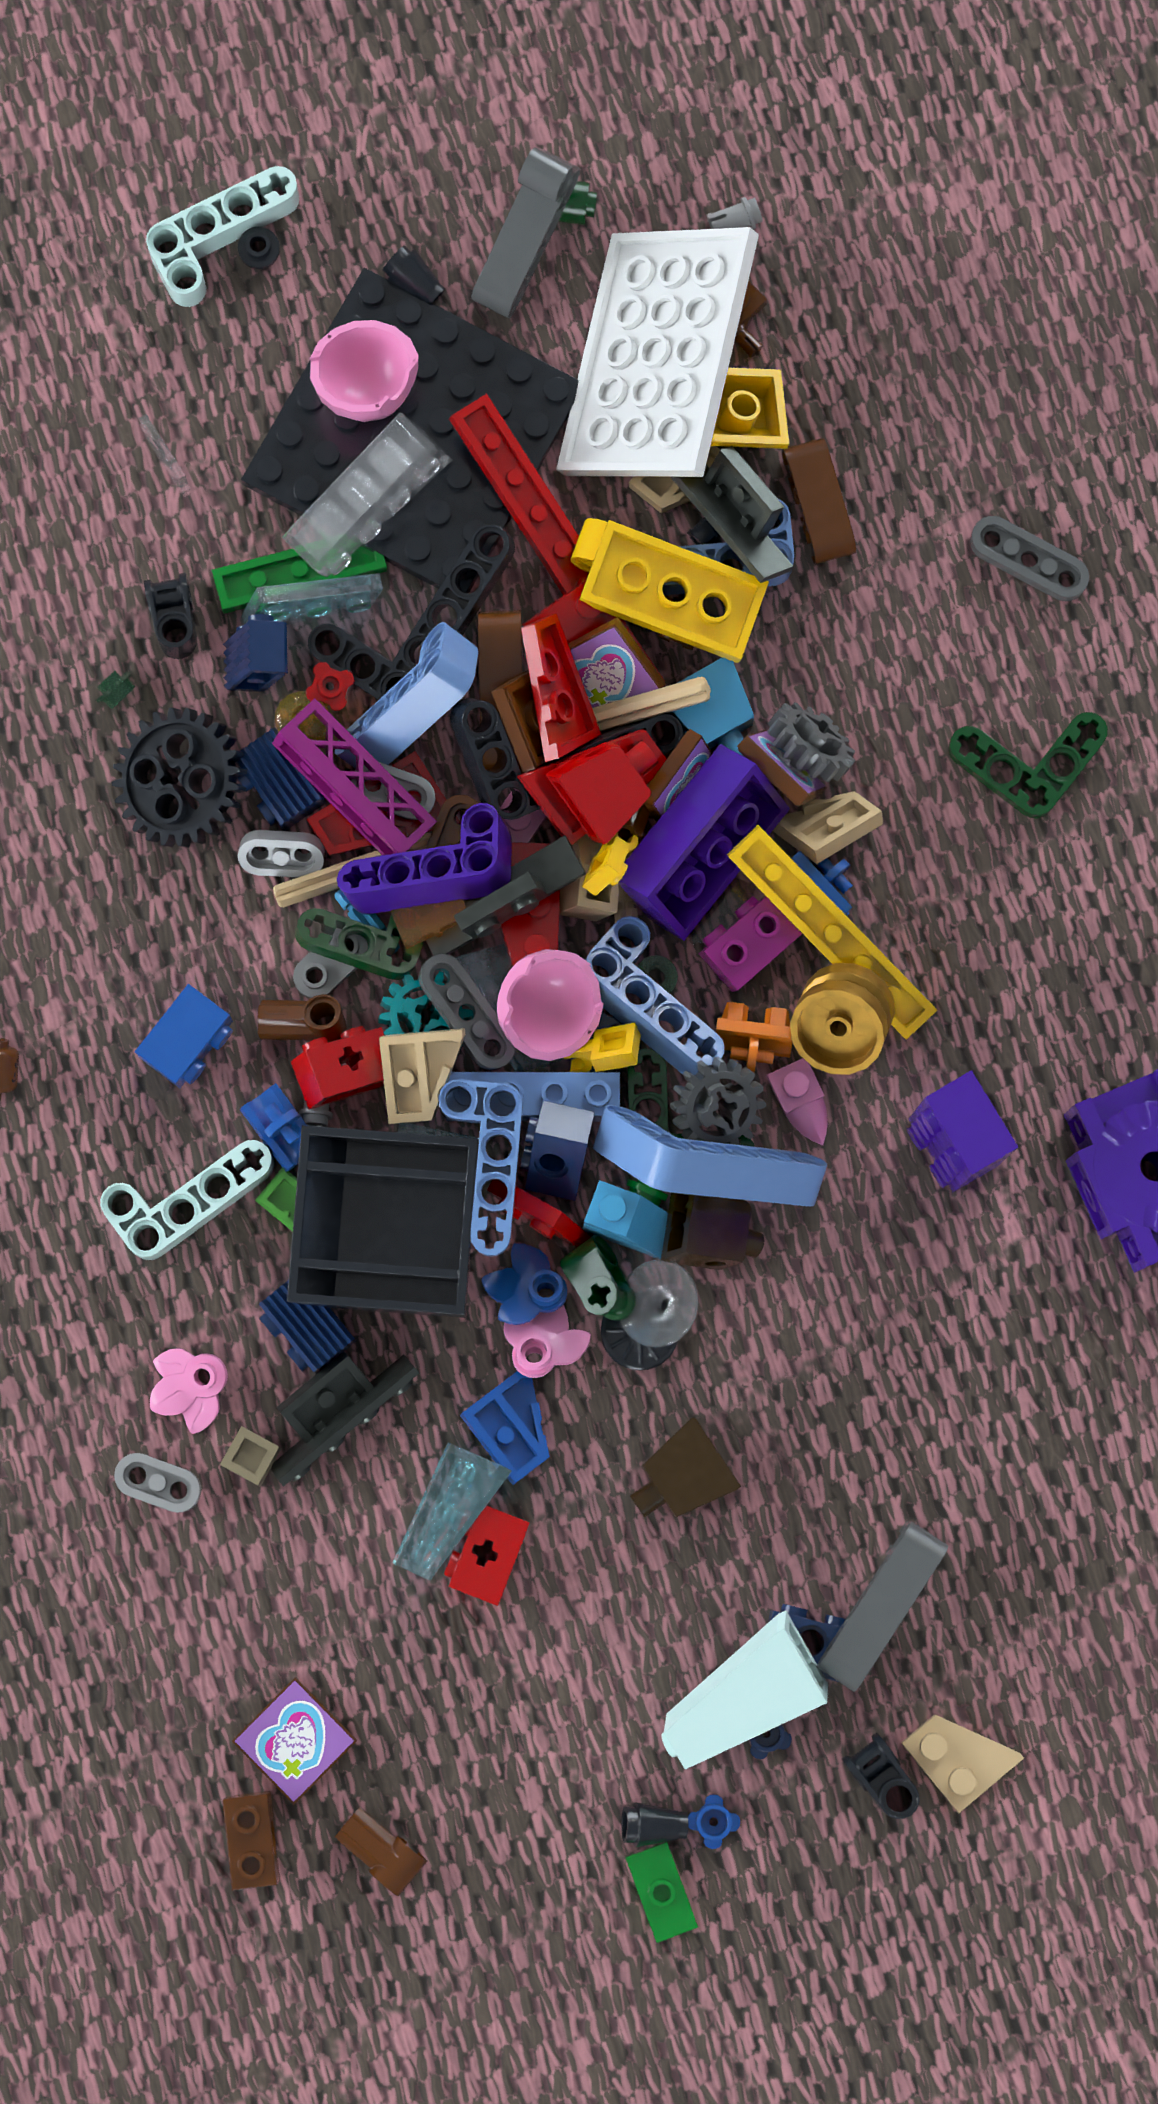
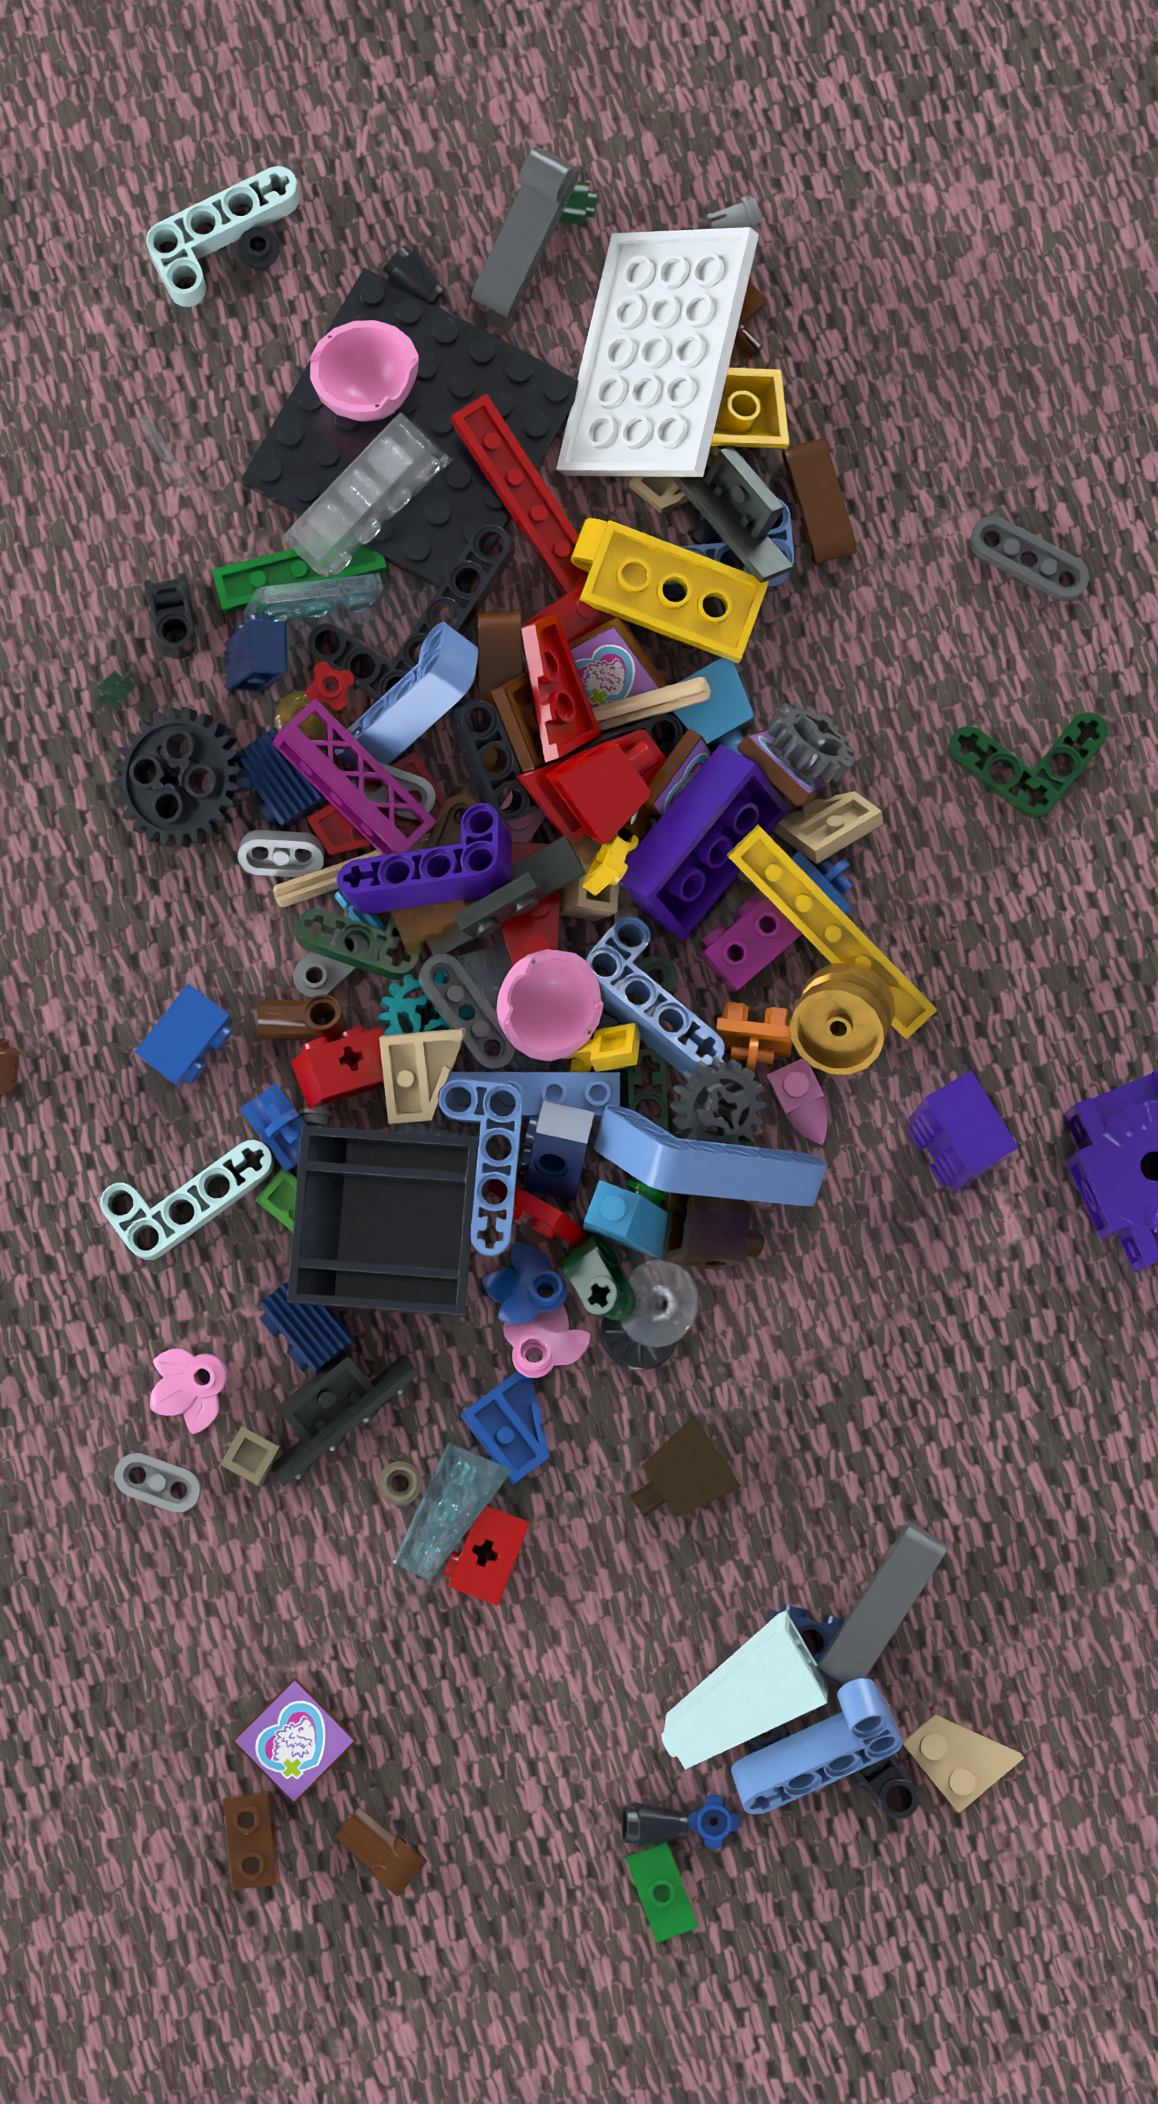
(387, 1476): none -> dark tan plate
(821, 1752): none -> medium blue beam

